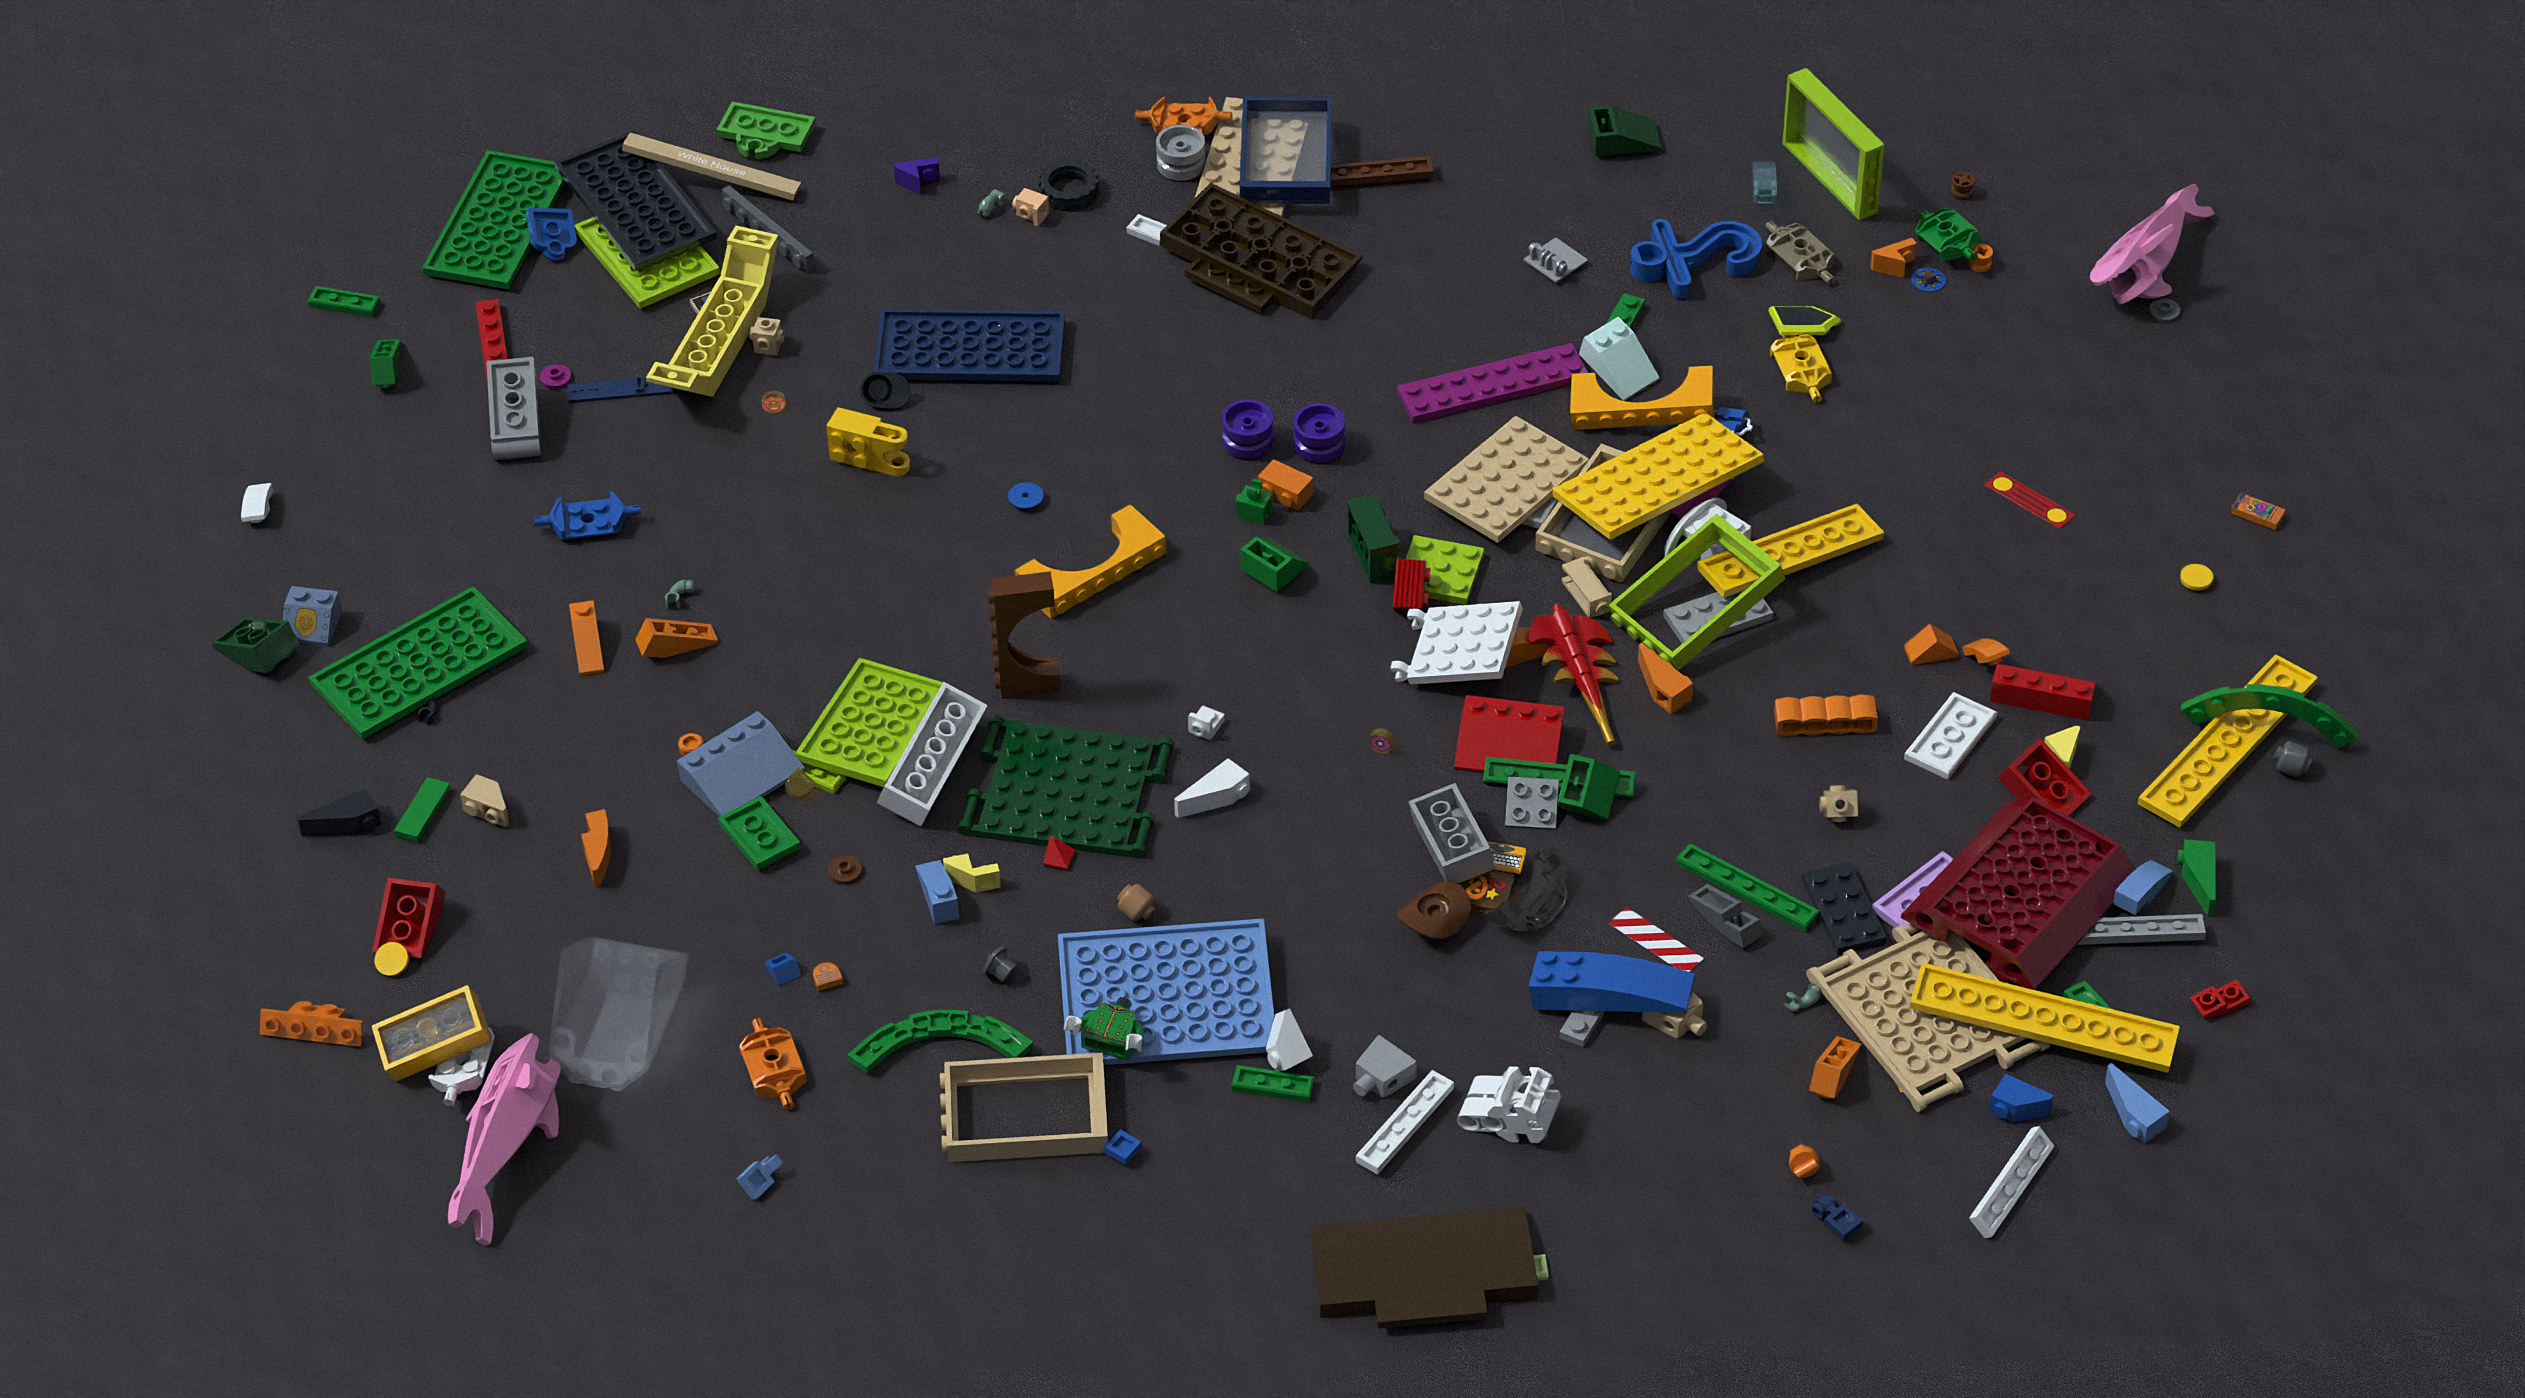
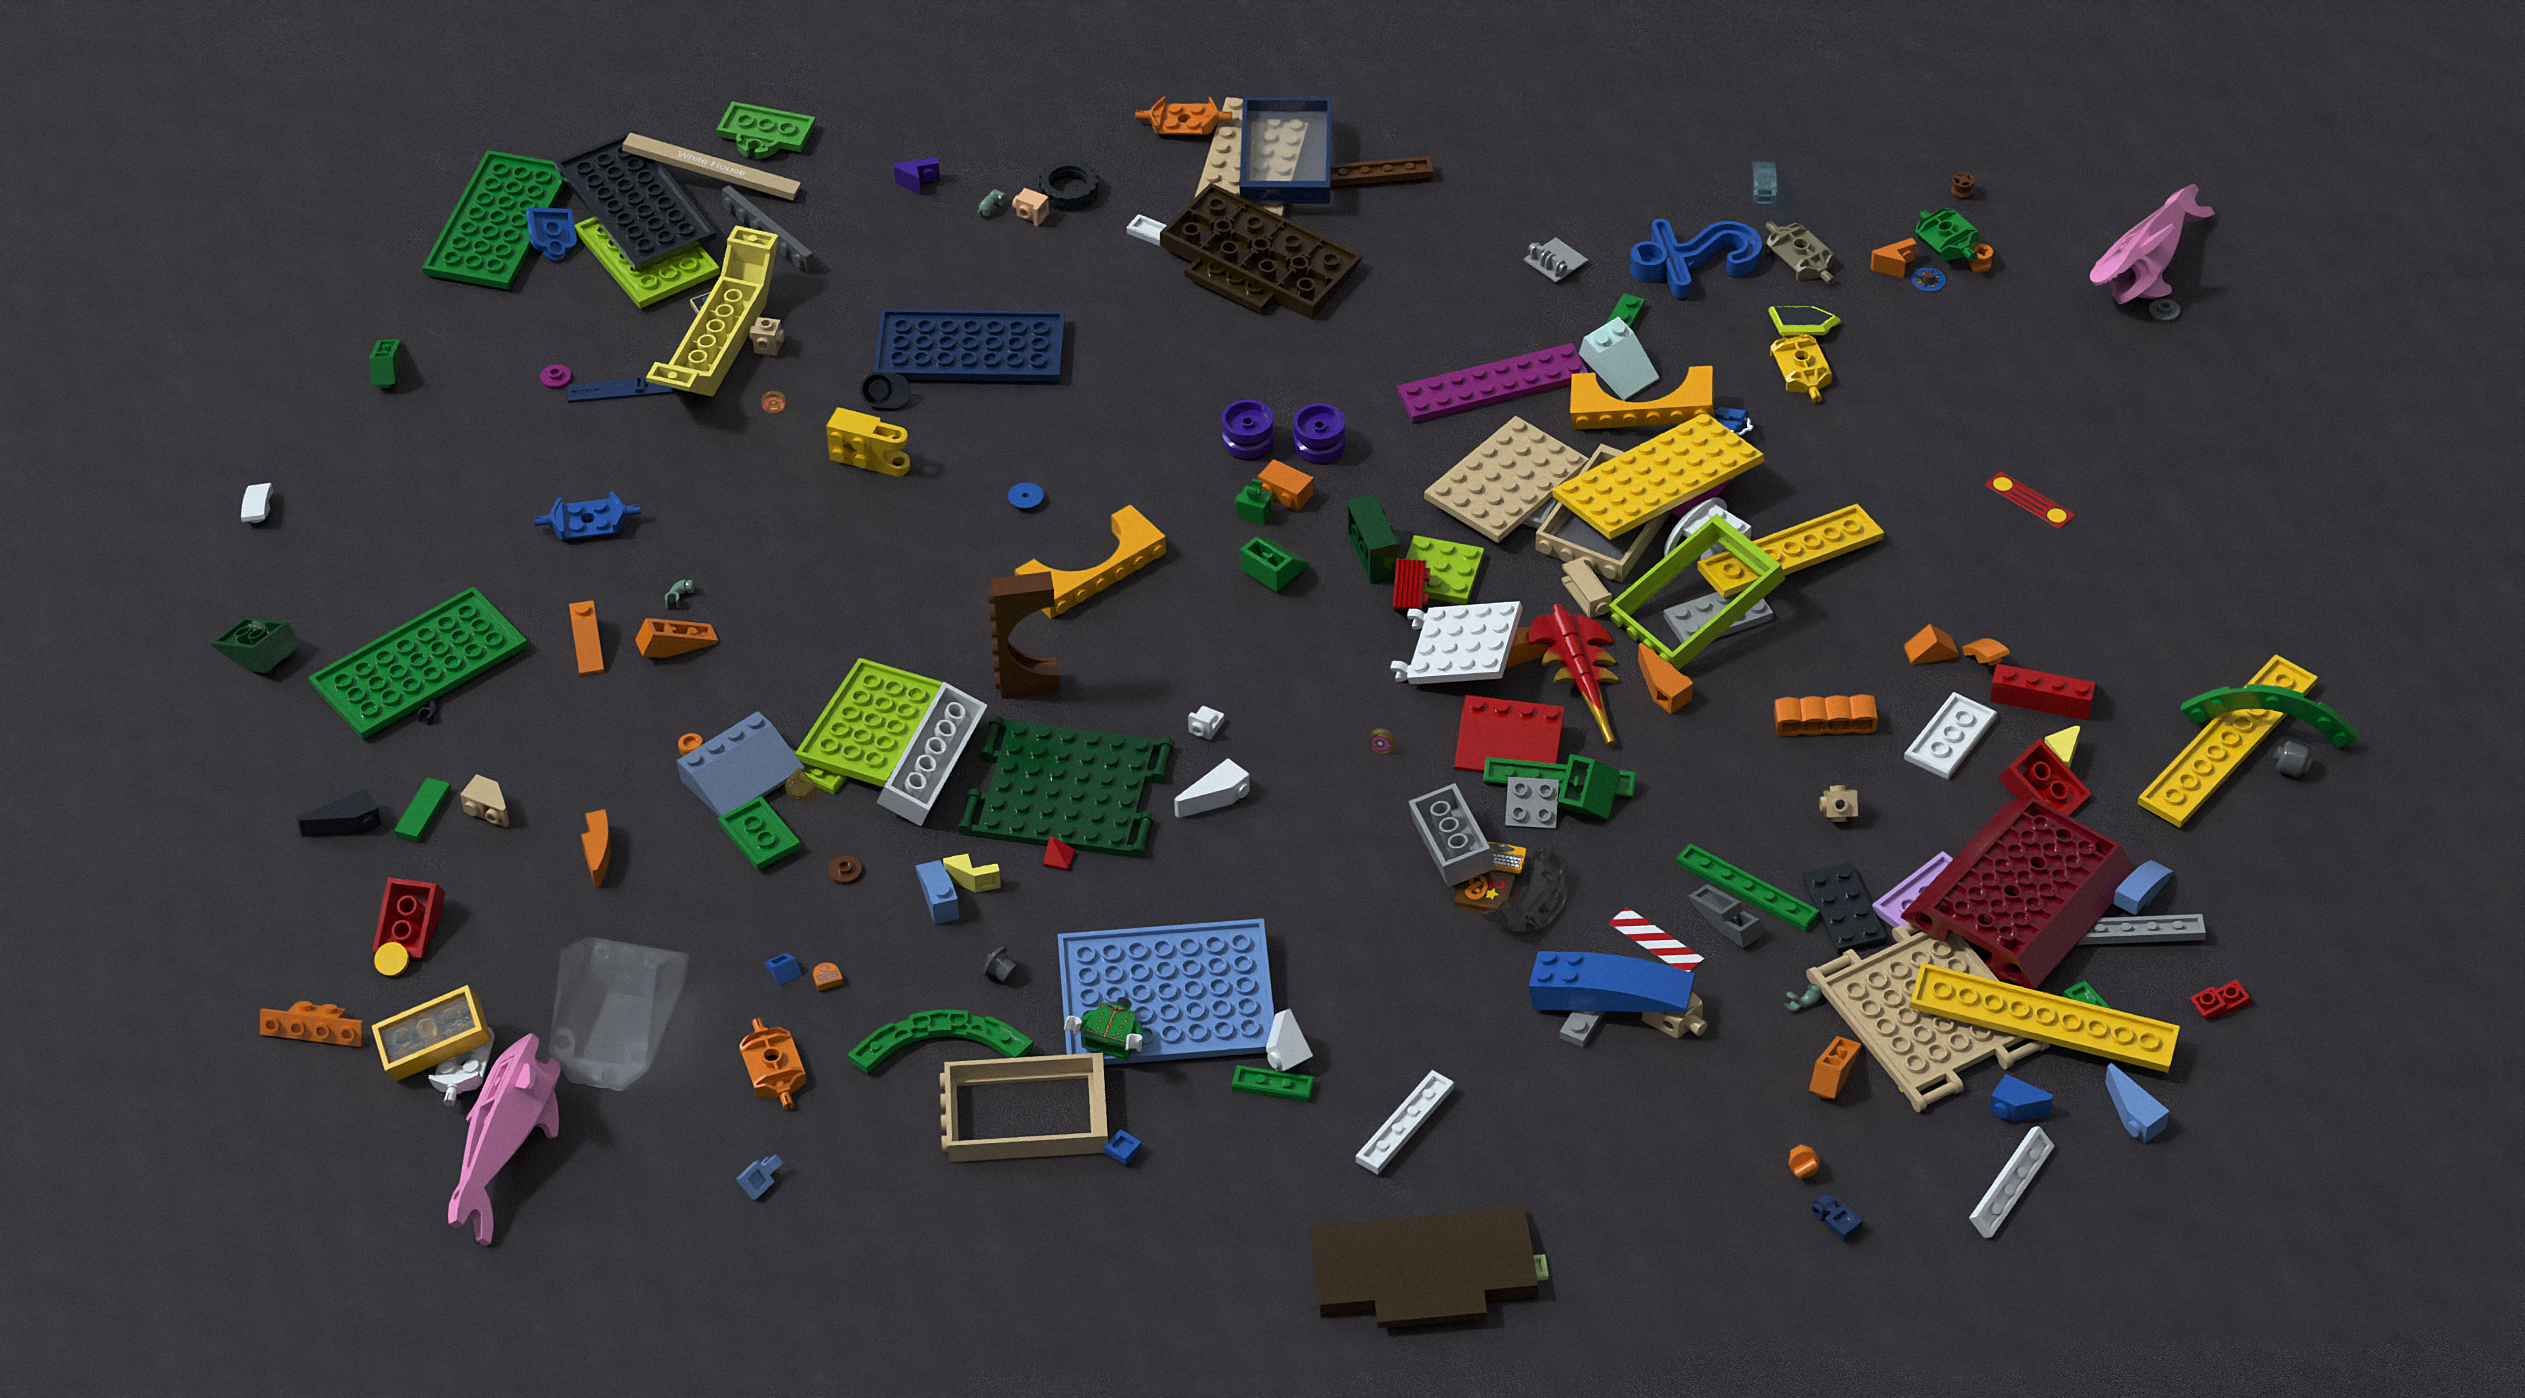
(312, 614): sand blue slope -> none
(344, 301): green tile -> none
(491, 331): red plate -> none
(513, 408): light grey hinge -> none
(1136, 902): medium nougat head -> none
(1180, 152): light grey wheel -> none
(1383, 1069): light grey torso -> none
(1437, 911): reddish brown hat -> none
(1500, 1107): white connector -> none
(1621, 131): dark green slope -> none
(1833, 144): lime window -> none
(2196, 577): yellow piece -> none
(2198, 871): green slope -> none
(2258, 511): tile -> none

